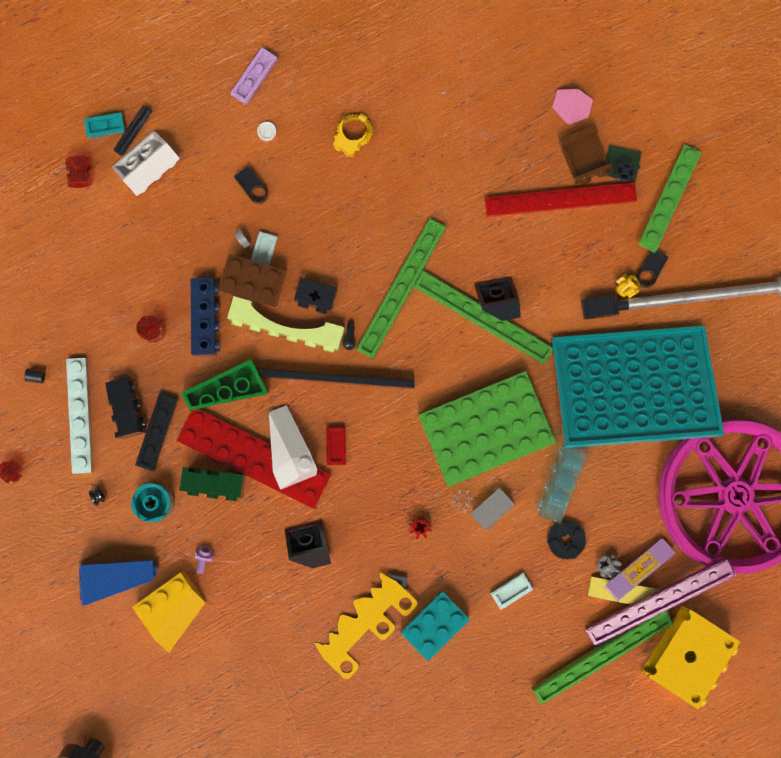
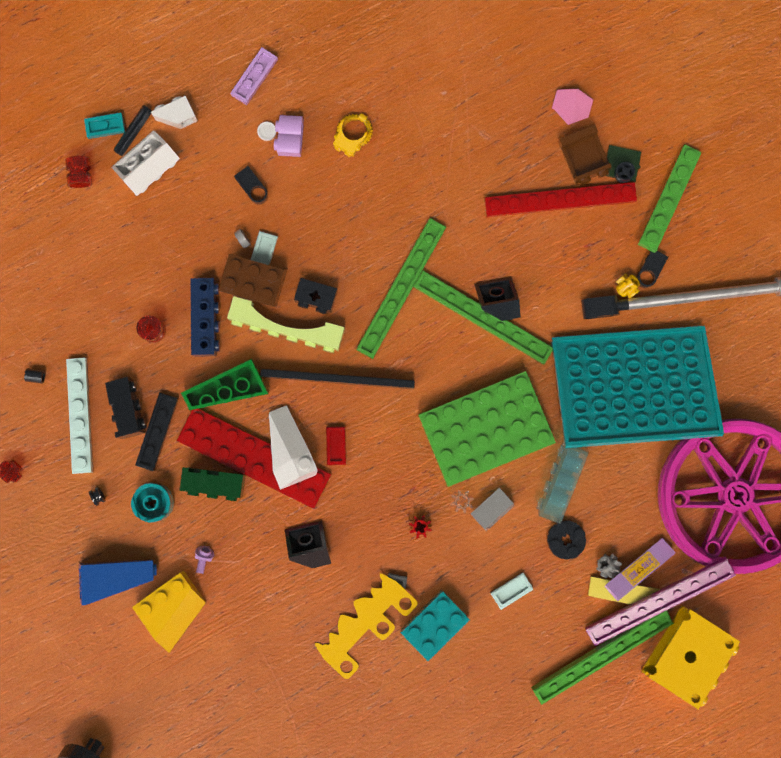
(176, 114): none -> white slope
(289, 135): none -> lavender brick
(349, 342): black piece -> none

